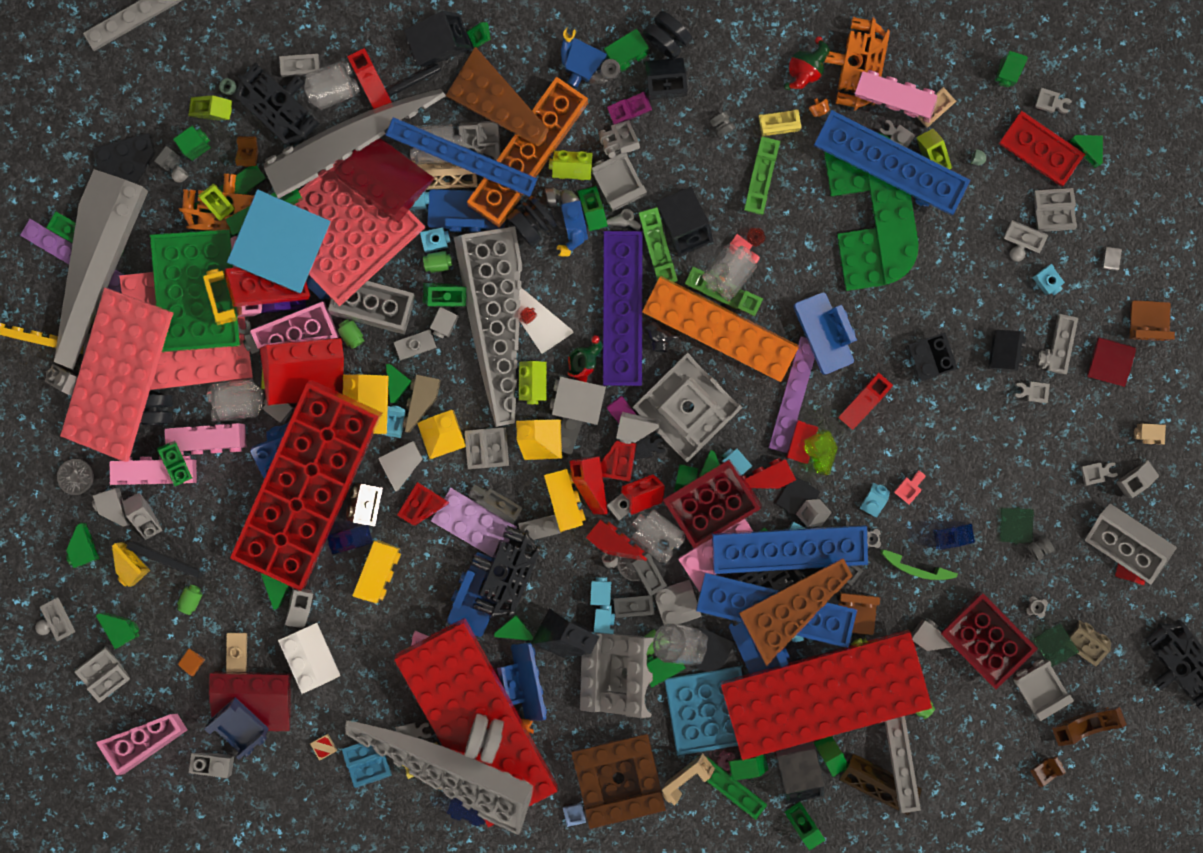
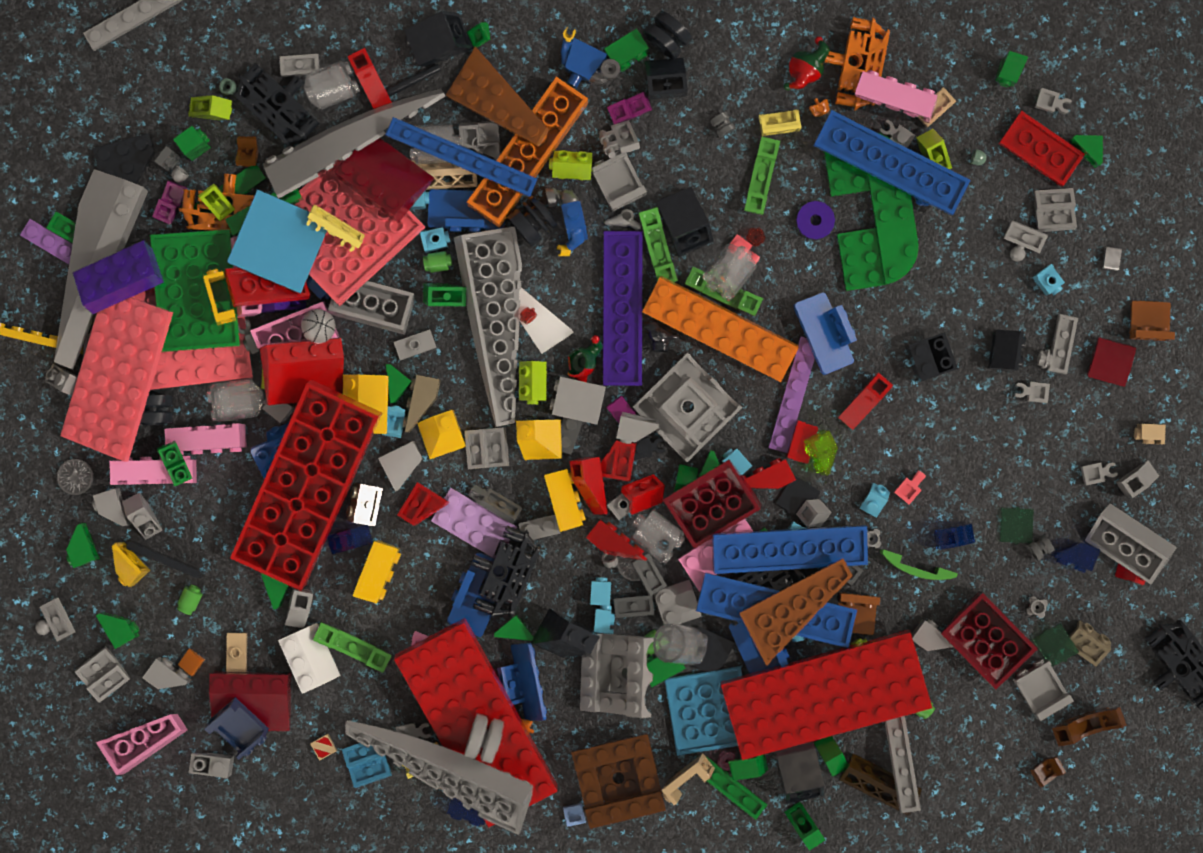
(118, 277): none -> dark purple brick
(164, 675): none -> light grey slope
(169, 203): none -> magenta slope
(318, 326): none -> light grey piece
(335, 227): none -> light yellow plate
(350, 334): bright green brick -> none
(352, 646): none -> bright green slope
(444, 323): light grey brick -> none
(592, 208): green slope -> none
(821, 210): none -> dark purple tile
(1078, 554): none -> clear blue slope

